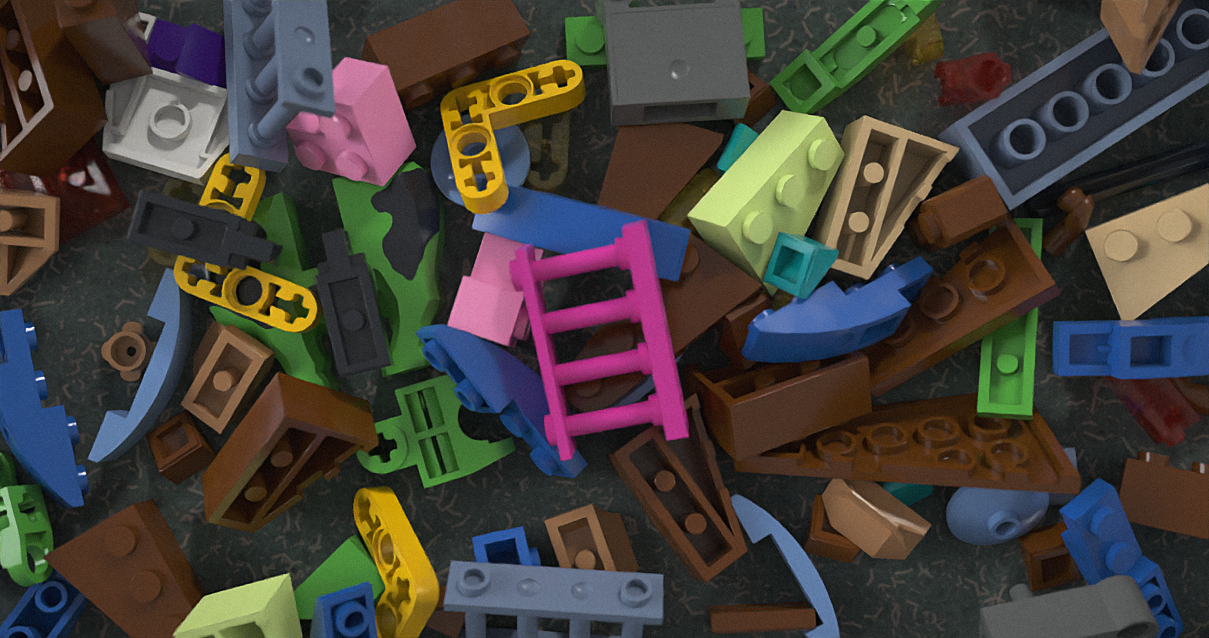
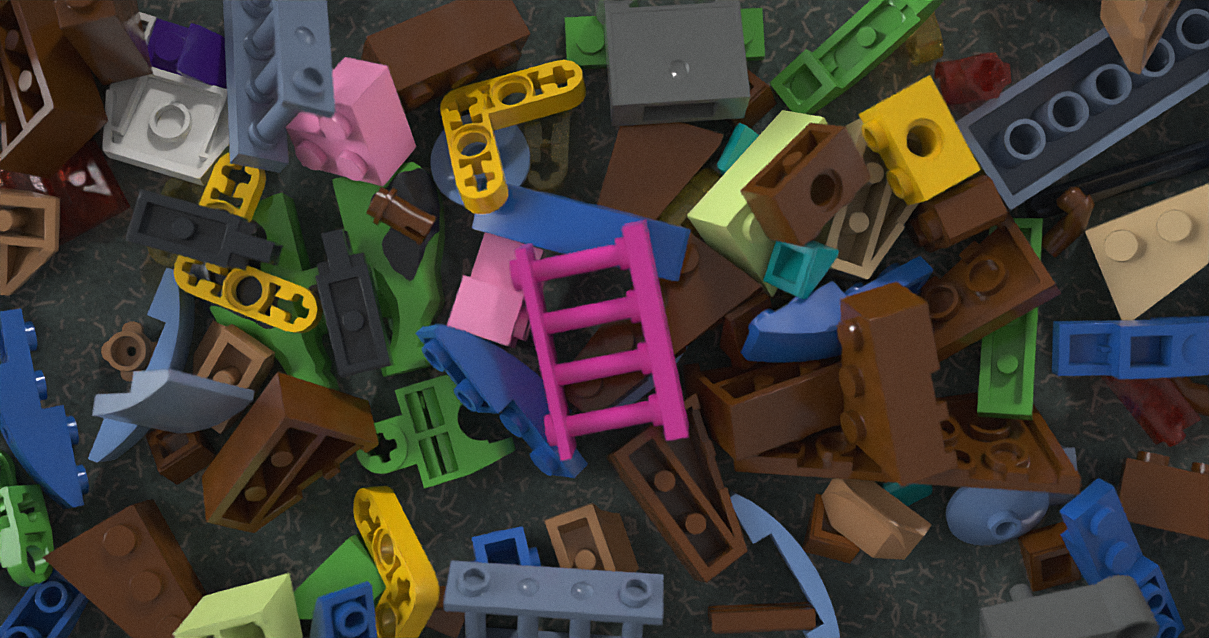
(173, 402): none -> sand blue slope
(400, 215): none -> reddish brown pin
(806, 184): none -> reddish brown brick
(890, 385): none -> reddish brown wedge
(944, 153): none -> yellow brick

